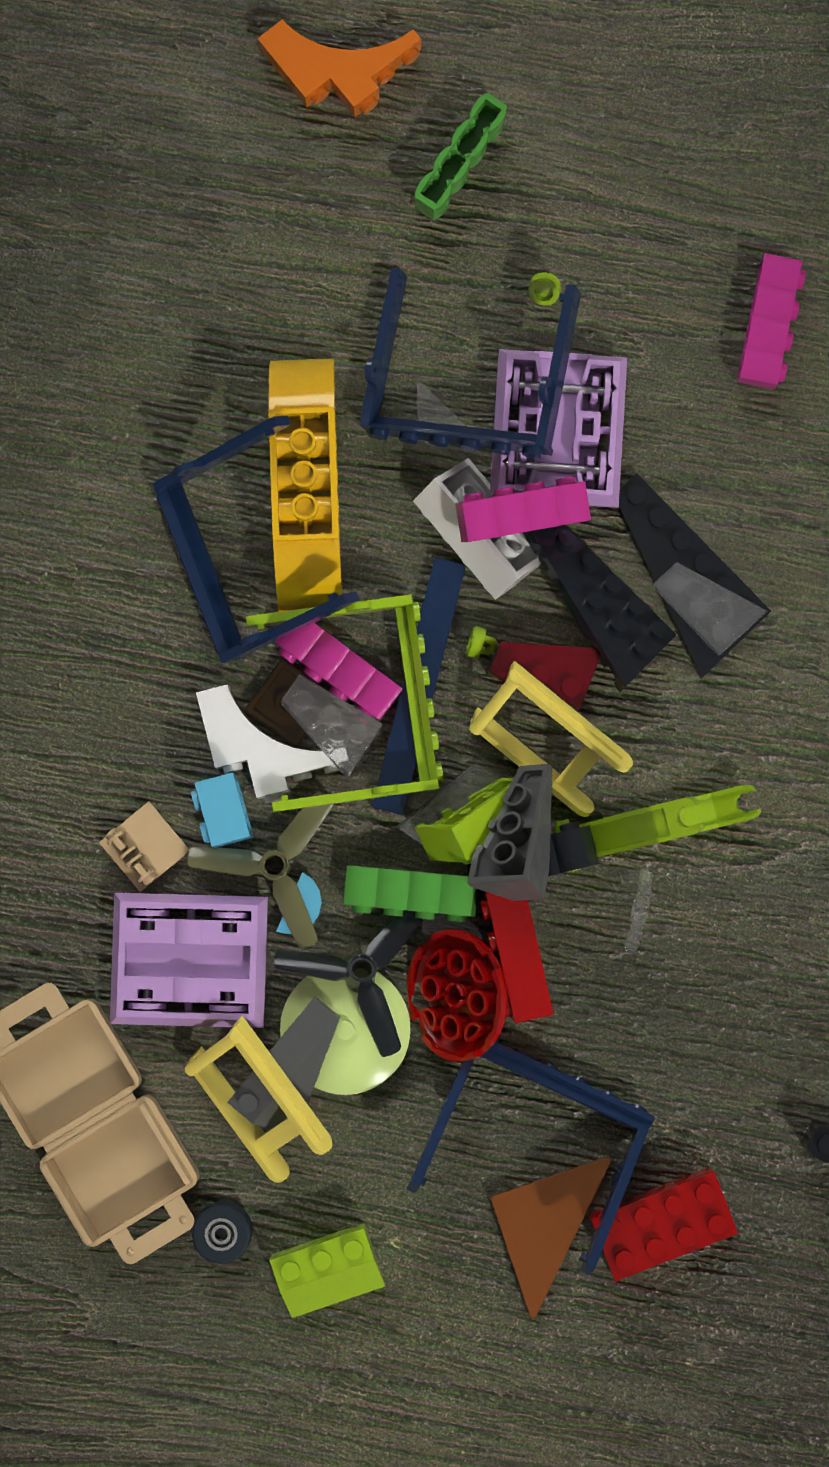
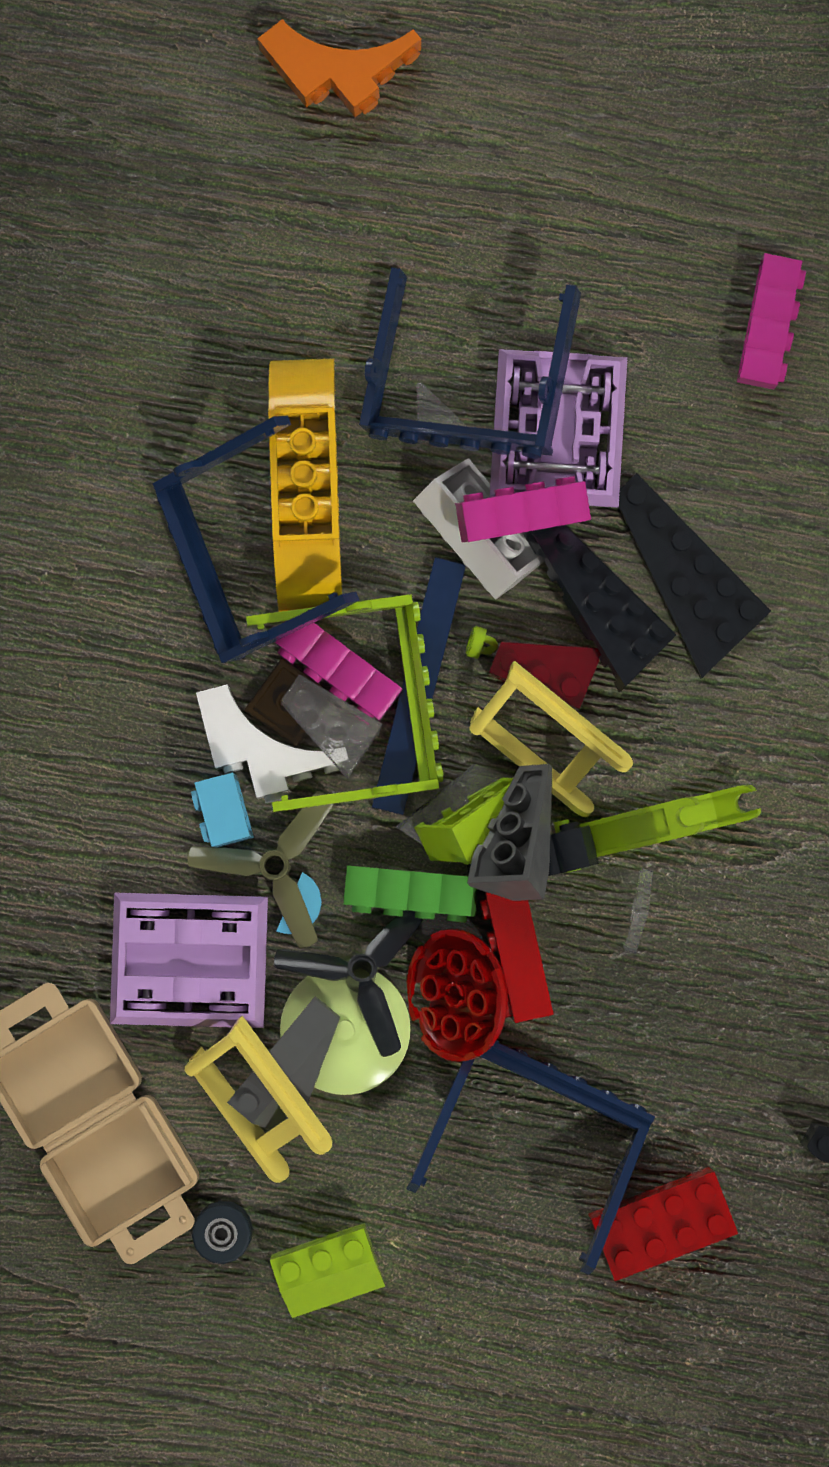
(144, 846): tan hinge -> none
(464, 153): bright green brick -> none
(542, 1222): dark orange tile -> none
(544, 288): lime tile -> none
(707, 607): clear wing -> none

